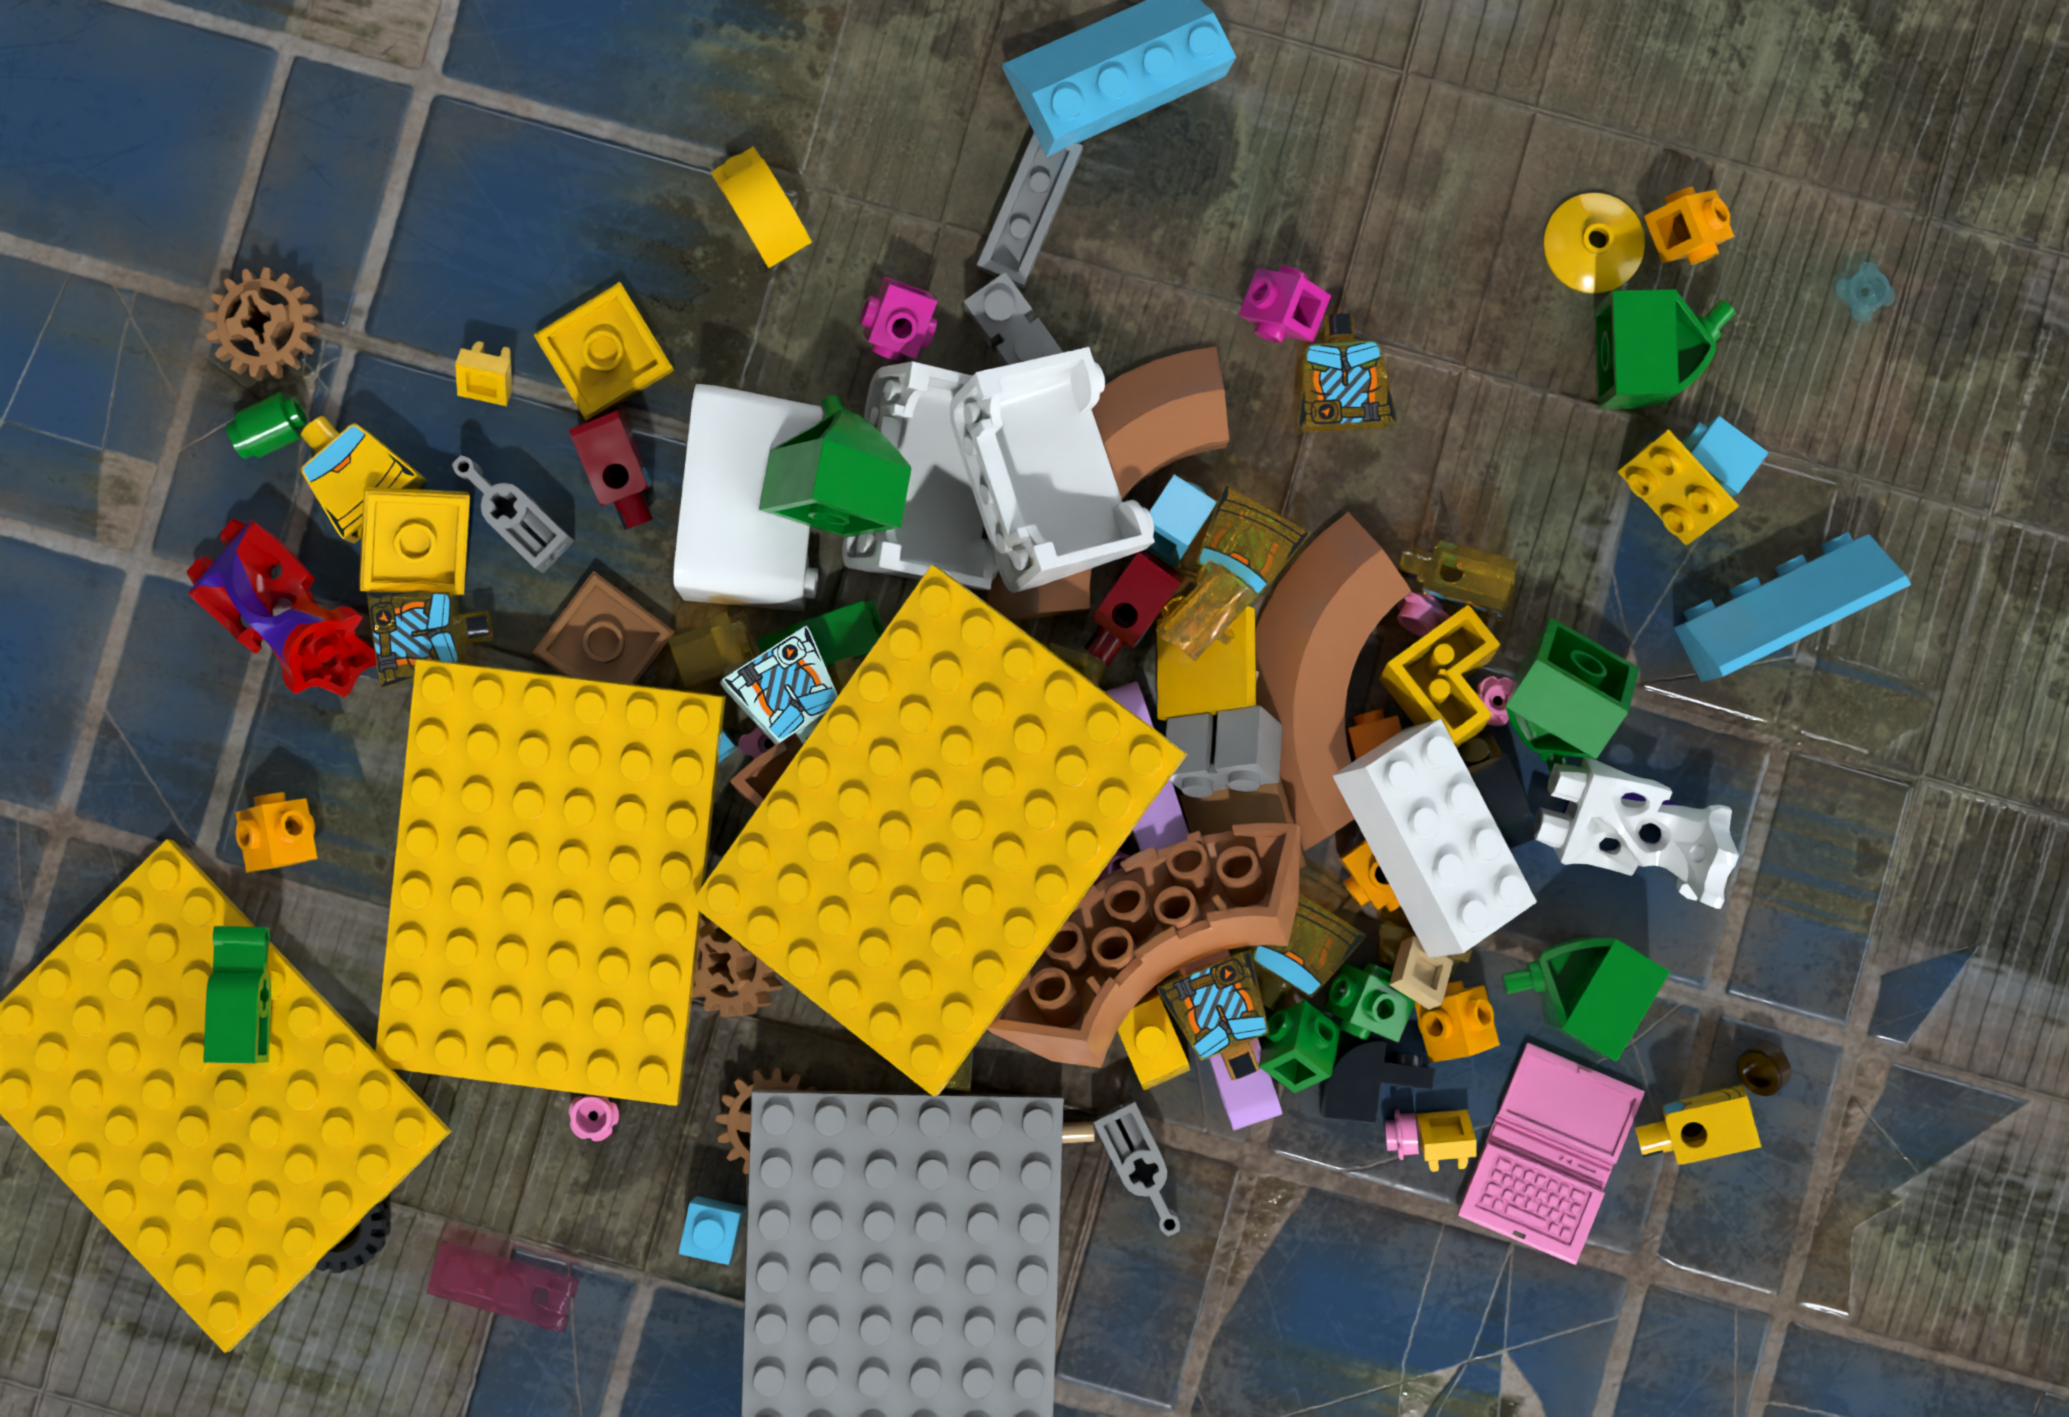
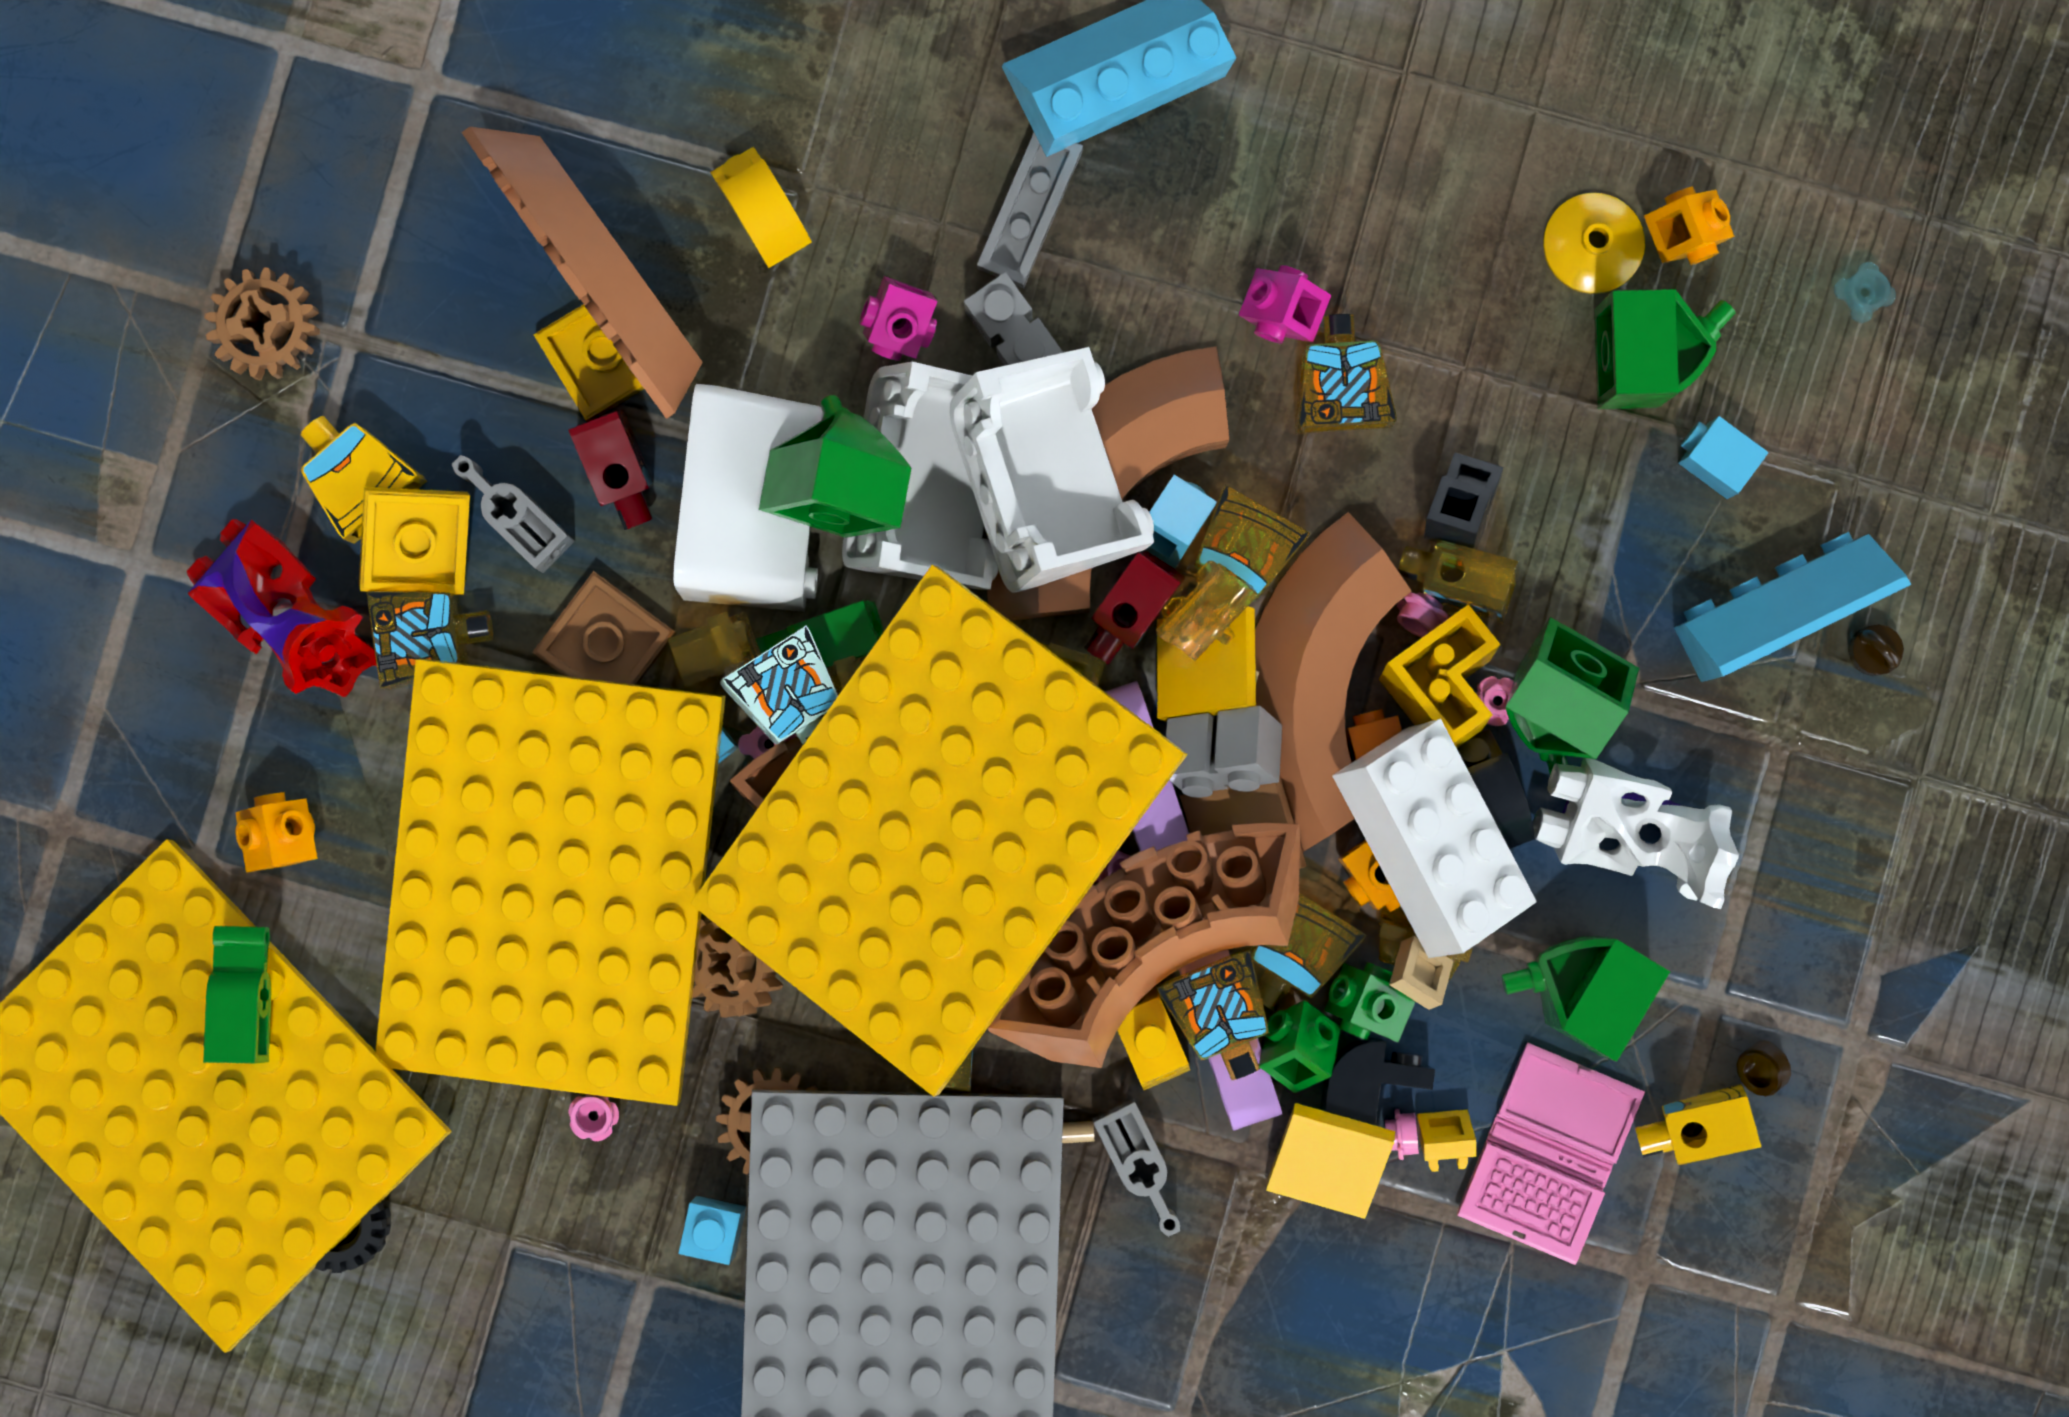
(266, 426): green brick -> none
(484, 375): yellow tile -> none
(501, 1286): clear pink plate -> none
(590, 262): none -> nougat brick
(1330, 1160): none -> yellow tile
(1459, 1025): light orange brick -> none
(1463, 501): none -> black brick
(1677, 488): yellow hinge -> none
(1876, 650): none -> dark brown tile

